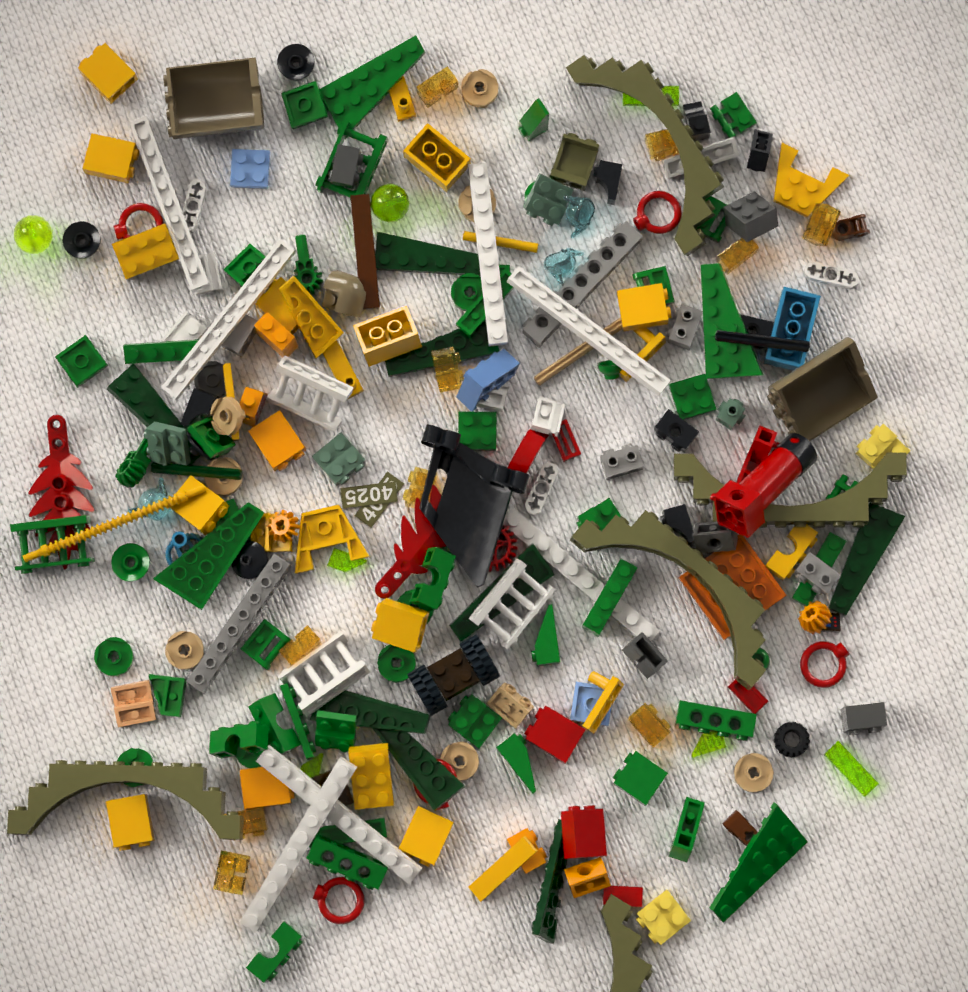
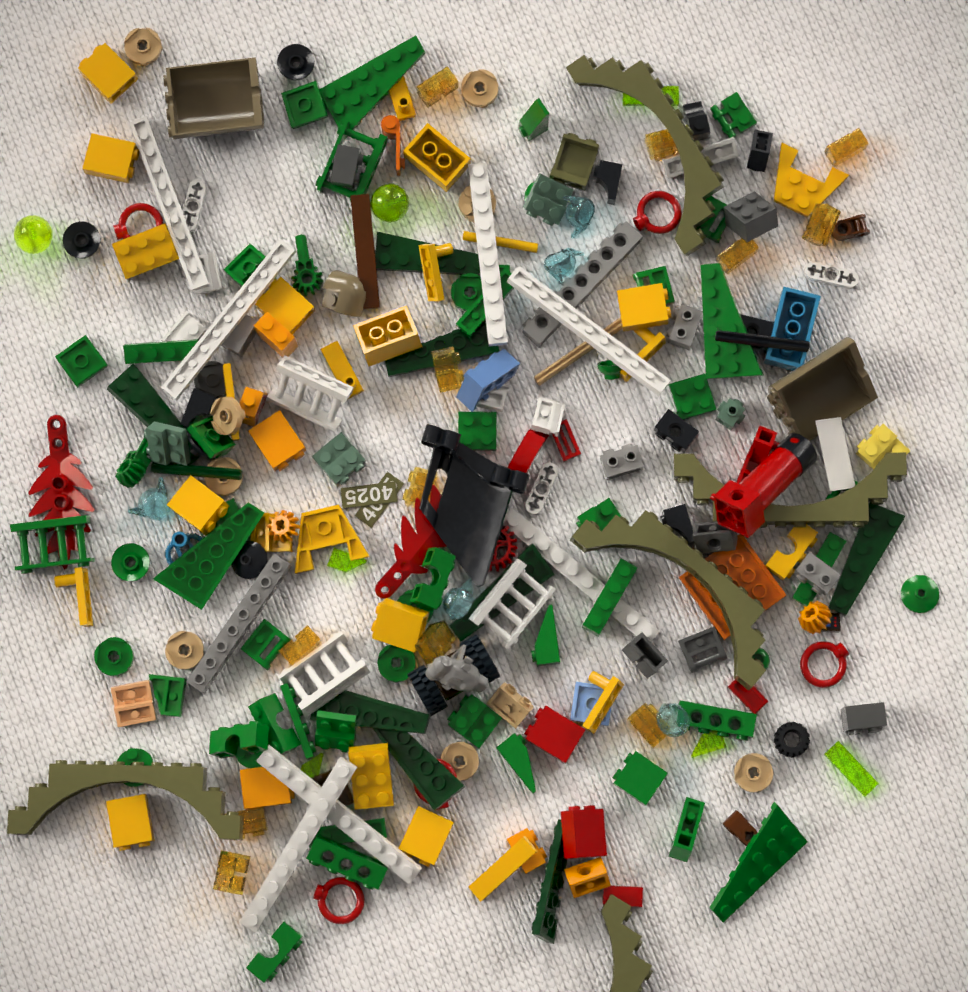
(81, 580): none -> yellow piece
(143, 36): none -> tan plate
(181, 497): yellow hose -> none
(250, 168): light blue plate -> none
(312, 319): yellow wing -> none
(391, 128): none -> orange door
(429, 255): none -> yellow piece
(435, 642): none -> clear yellow piece
(457, 673): none -> light grey piece
(458, 601): none -> clear light blue piece
(662, 917): light yellow plate -> none
(673, 720): none -> clear light blue hair
(700, 643): none -> dark grey plate
(835, 454): none -> white sticker
(846, 147): none -> clear yellow brick
(910, 595): none -> green dish

